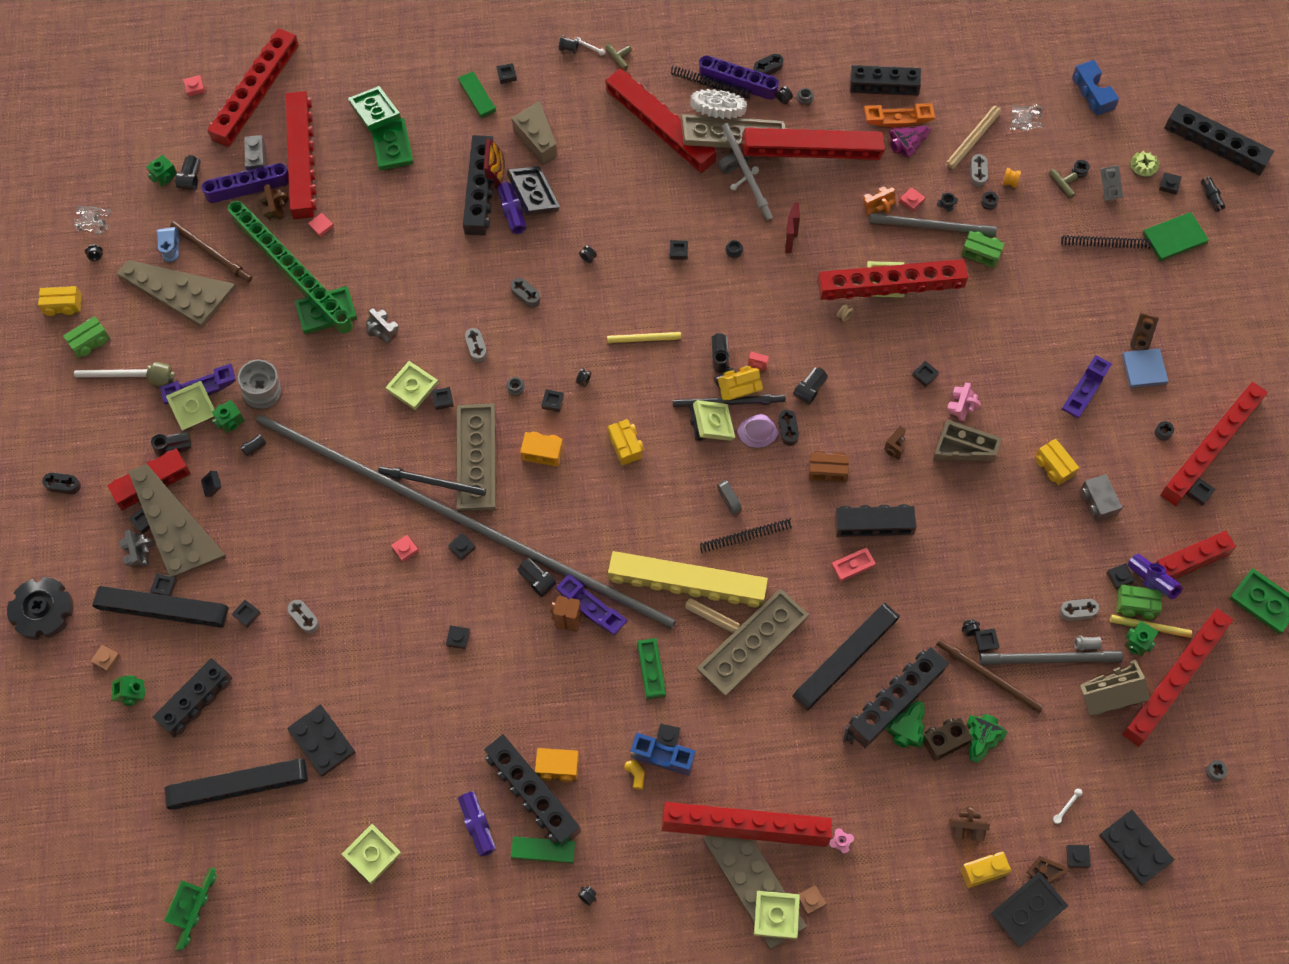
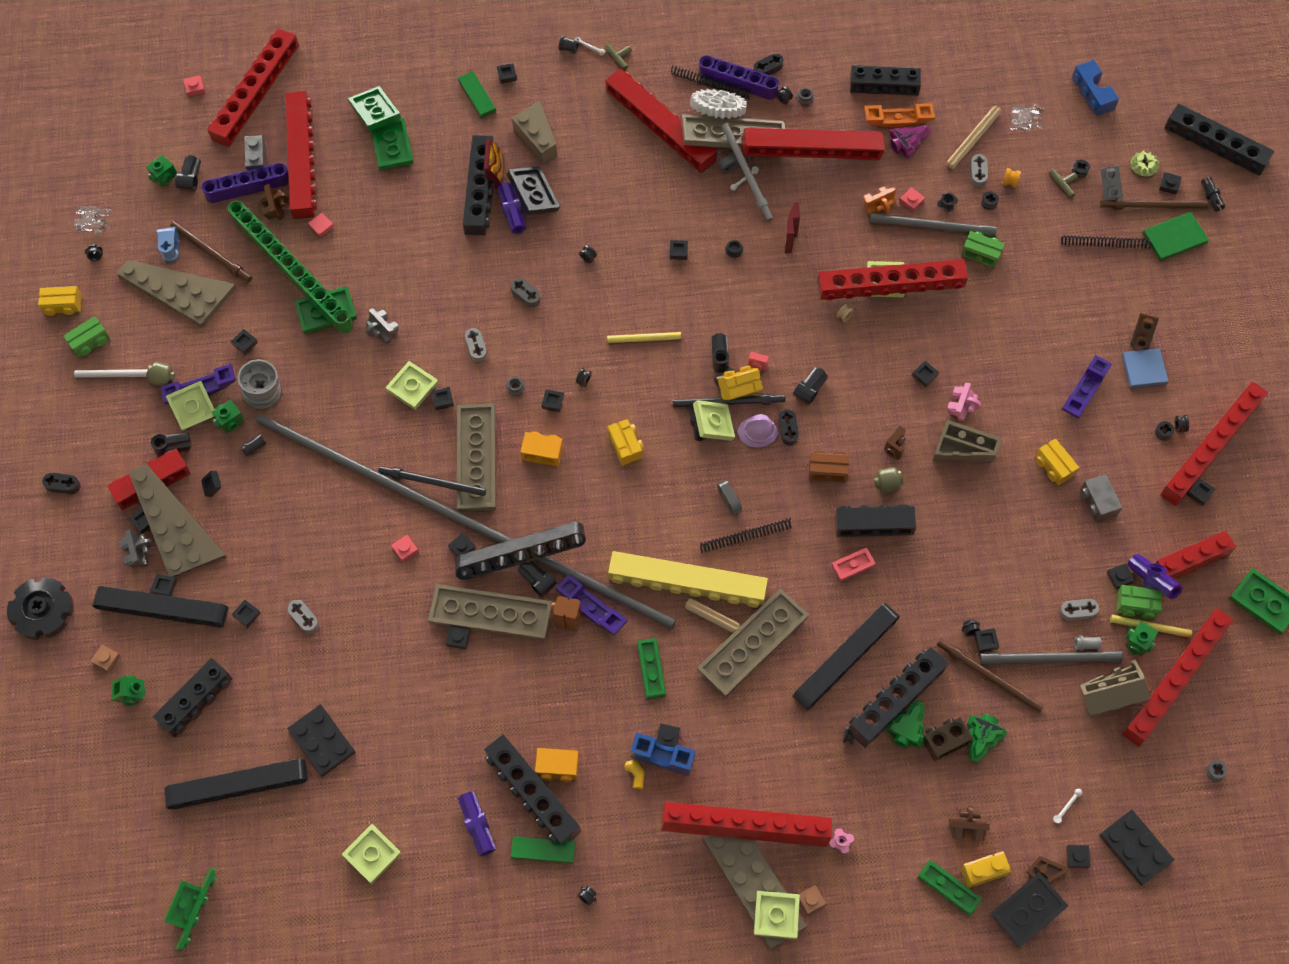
(244, 342): none -> black plate
(490, 612): none -> dark tan plate
(520, 550): none -> black beam
(888, 480): none -> olive head
(949, 888): none -> green tile
(1119, 203): none -> reddish brown bar
(1181, 423): none -> black bush

